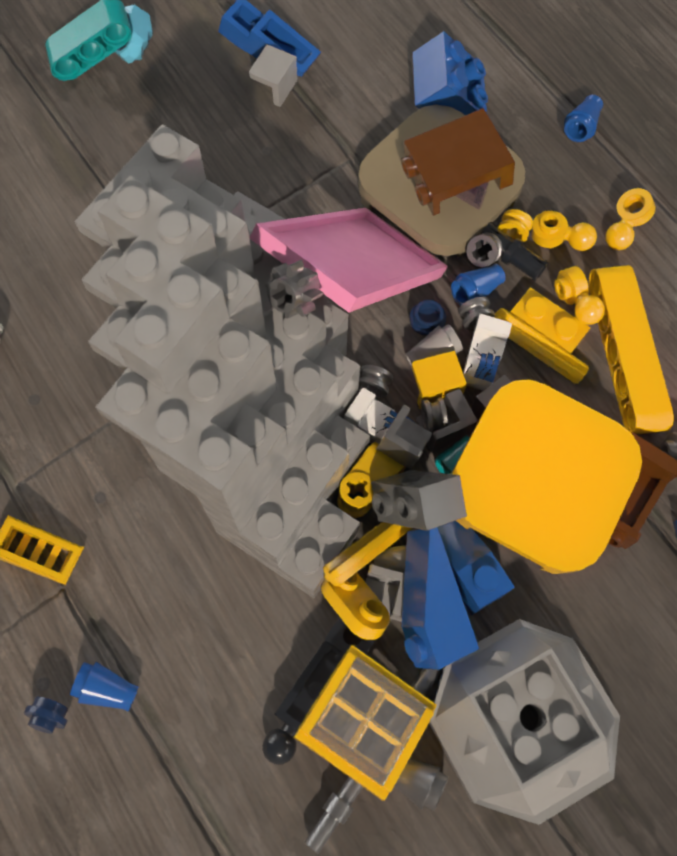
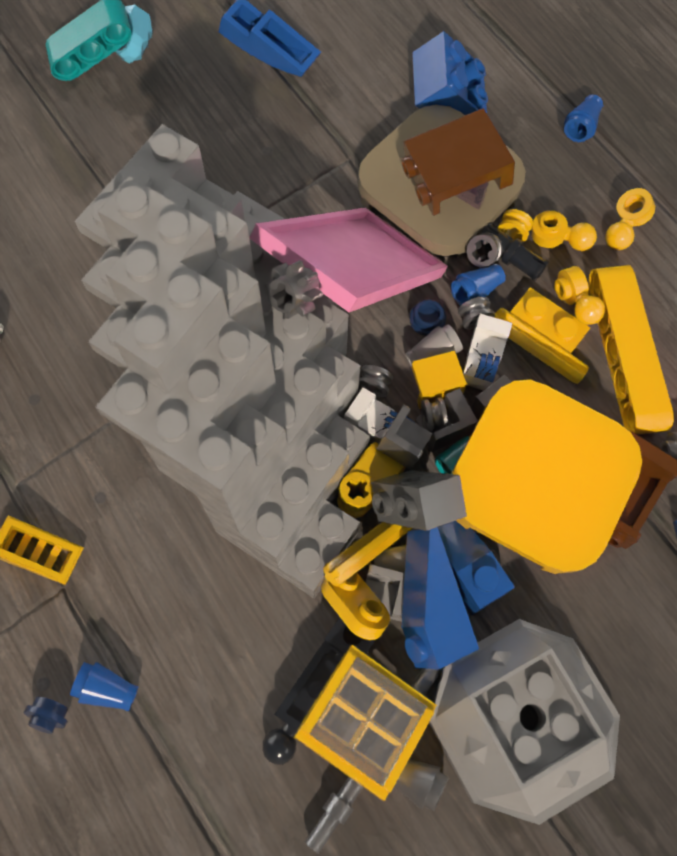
(276, 70): light grey panel -> none

